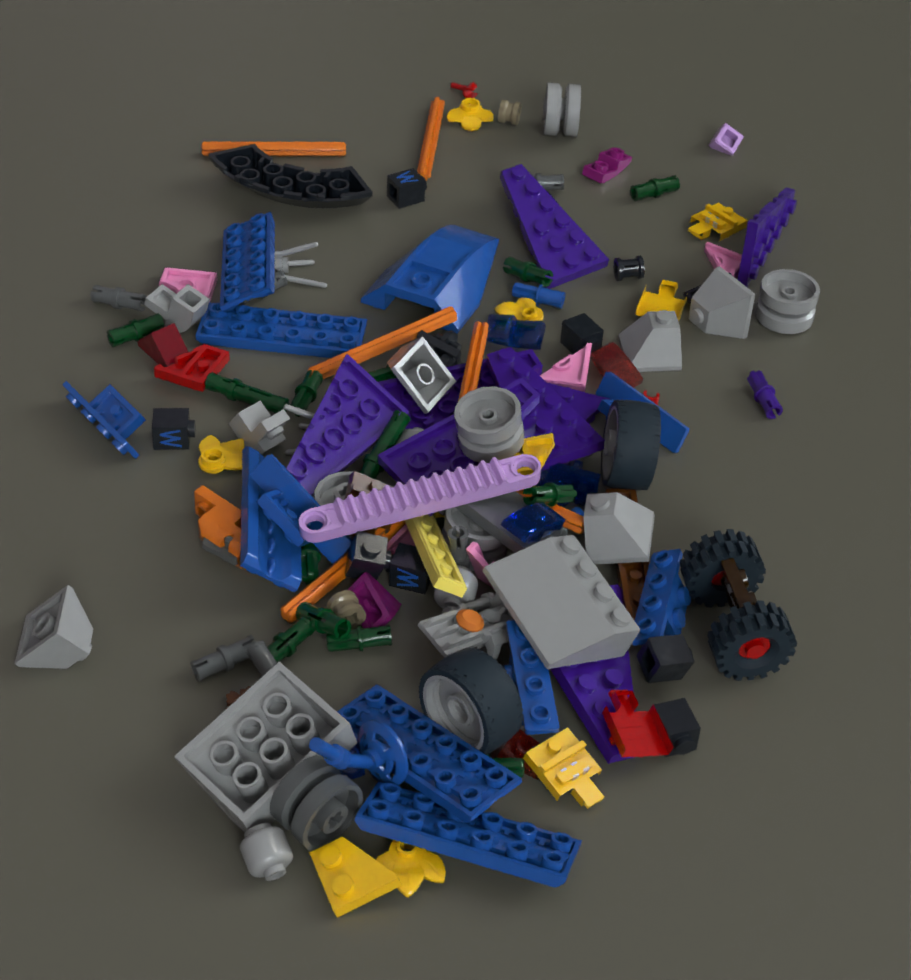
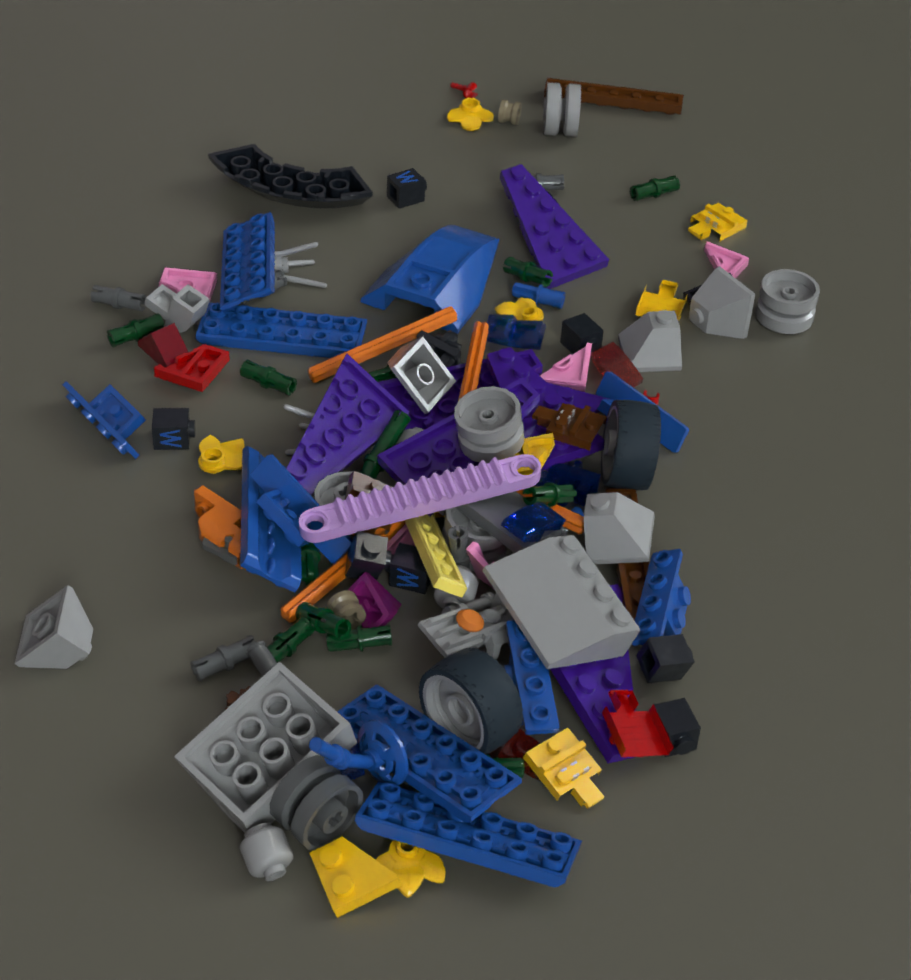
(239, 391): dark green pin -> none
(259, 428): light grey brick -> none
(268, 377): none -> dark green pin
(282, 148): orange axle -> none
(306, 391): dark green axle -> none
(431, 138): orange axle -> none
(570, 424): none -> reddish brown piece
(608, 165): magenta slope -> none
(625, 97): none -> reddish brown plate
(629, 268): black bush -> none
(726, 140): lavender slope -> none
(754, 634): black plate -> none
(763, 232): dark purple wing -> none
(764, 394): dark purple axle -> none

